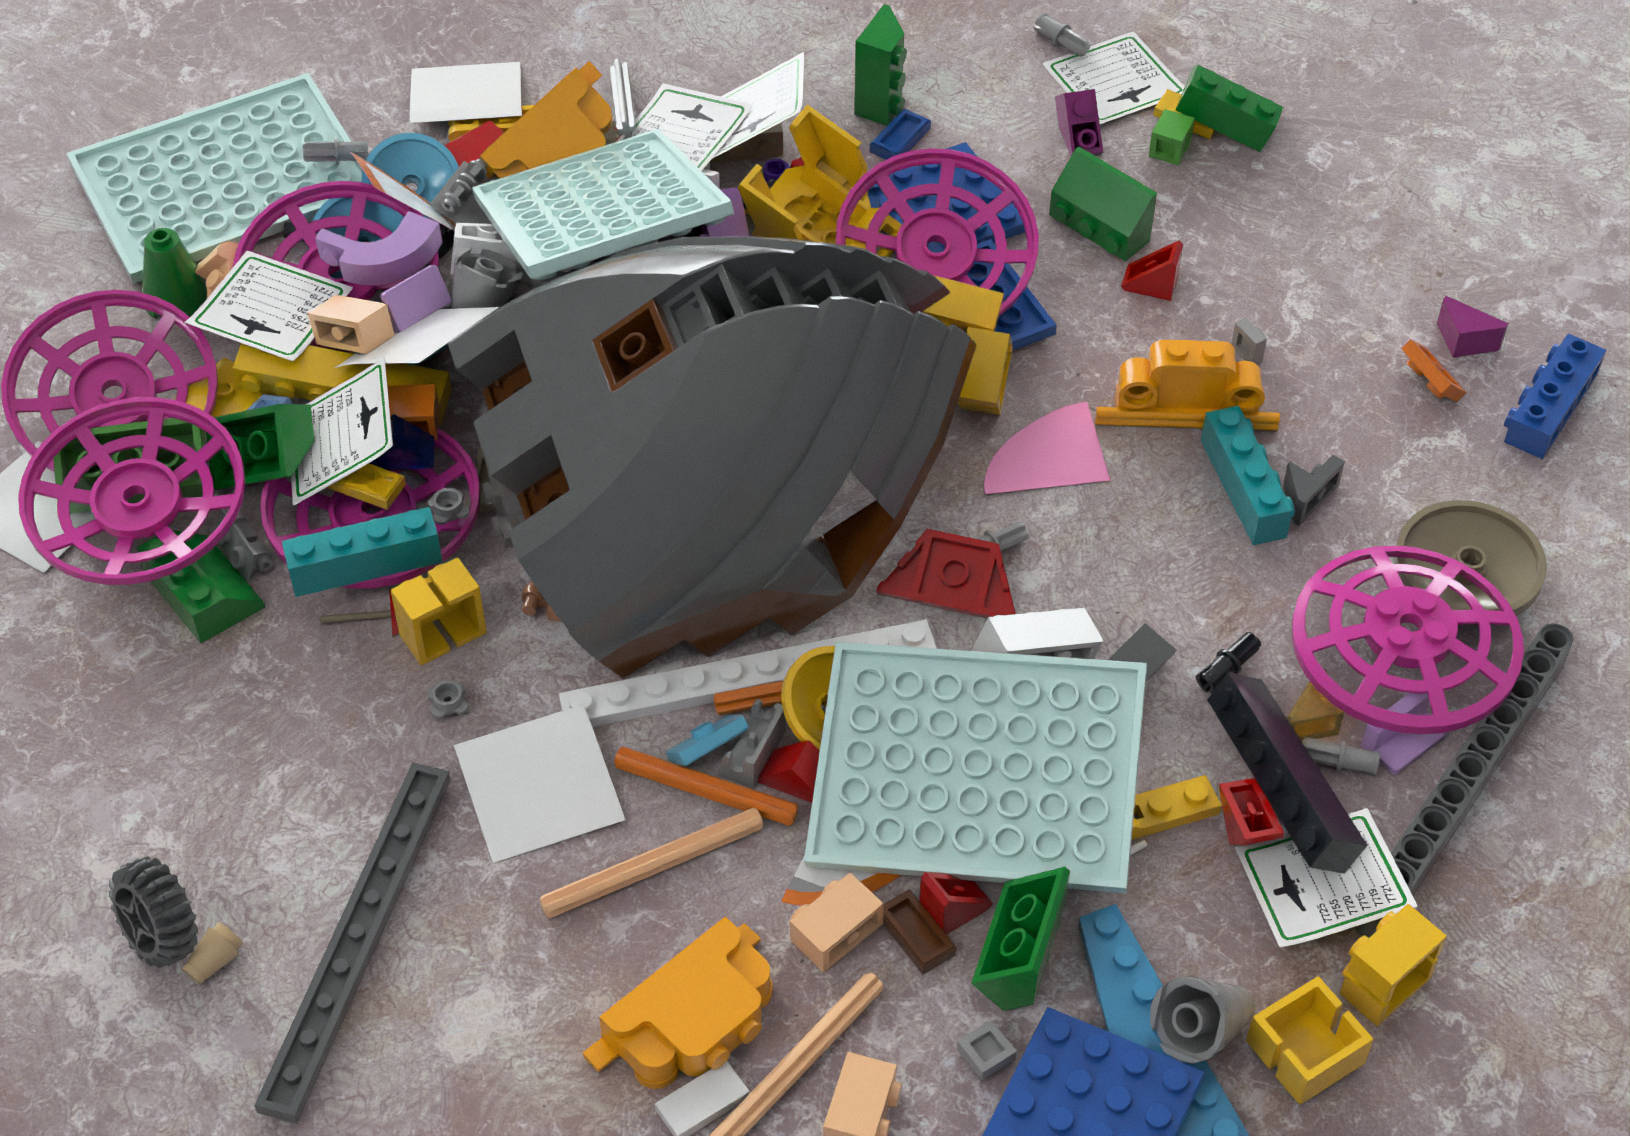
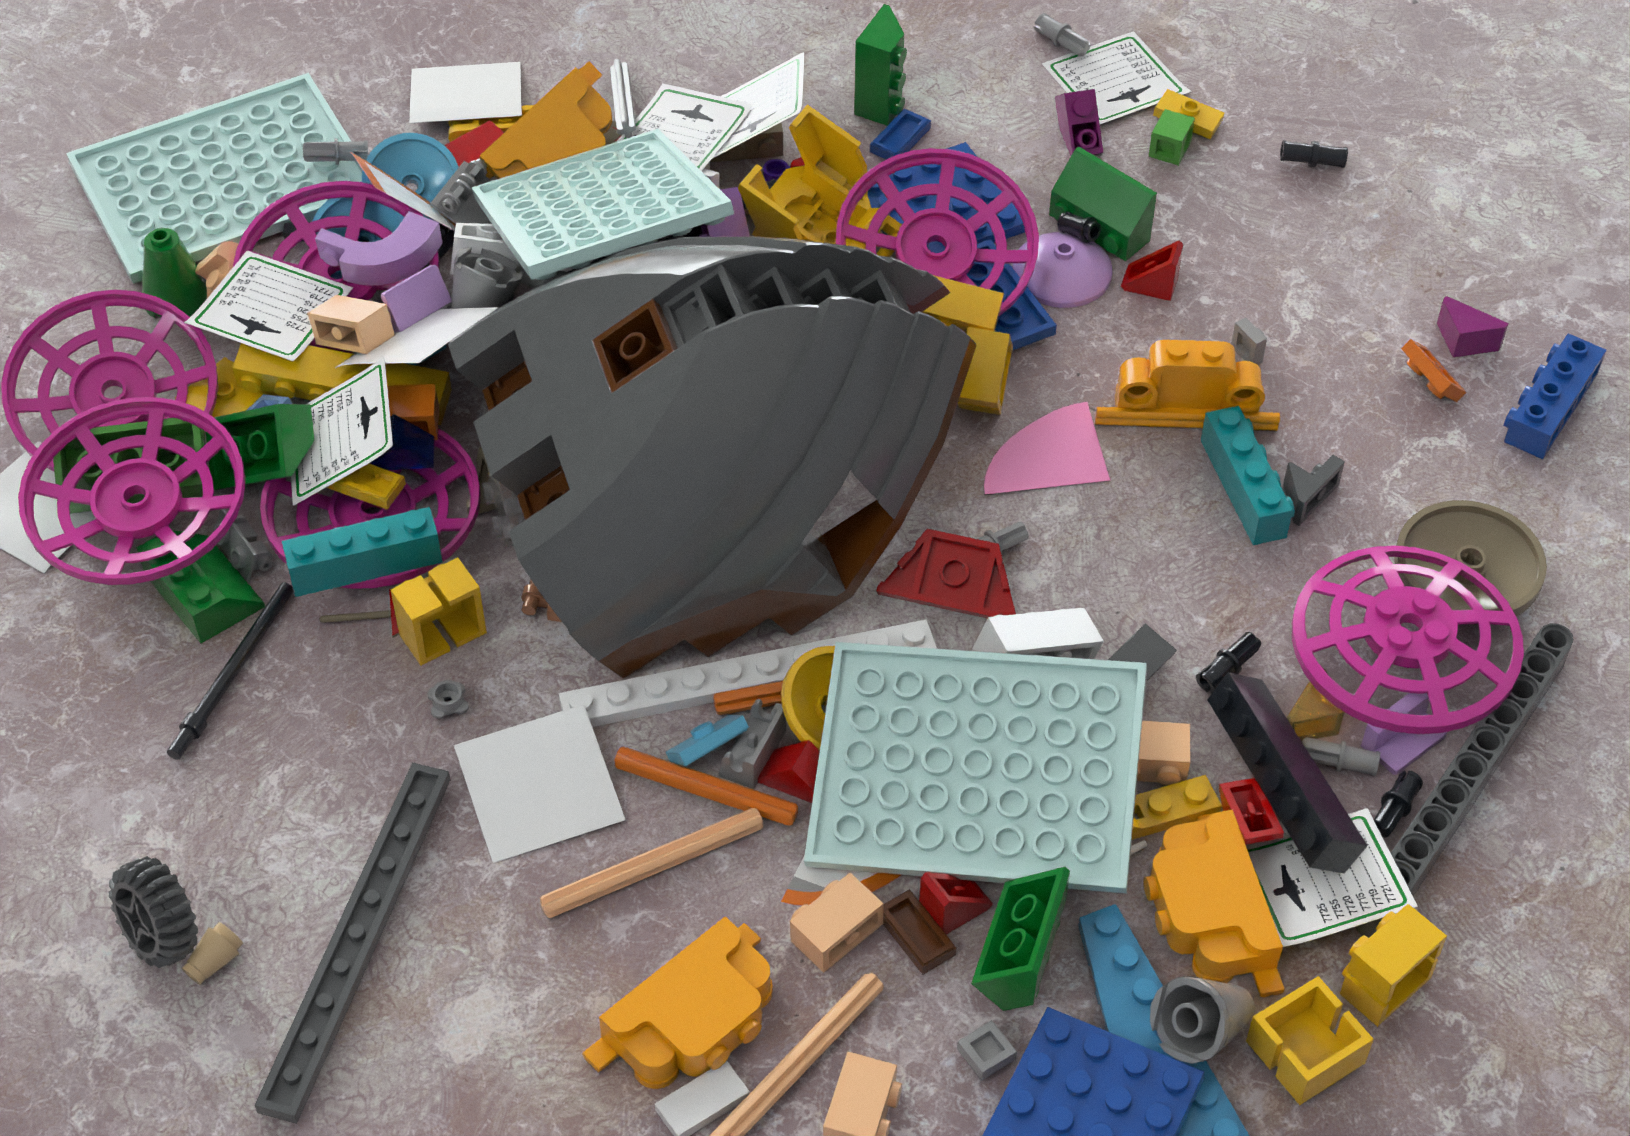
(195, 721): none -> black bar
(448, 506): light grey plate -> none
(1067, 271): none -> lavender dish
(1085, 228): none -> black pin
(1164, 752): none -> light nougat brick
(1214, 903): none -> light orange brick
(1229, 108): green slope -> none
(1313, 153): none -> black pin
(1397, 802): none -> black axle

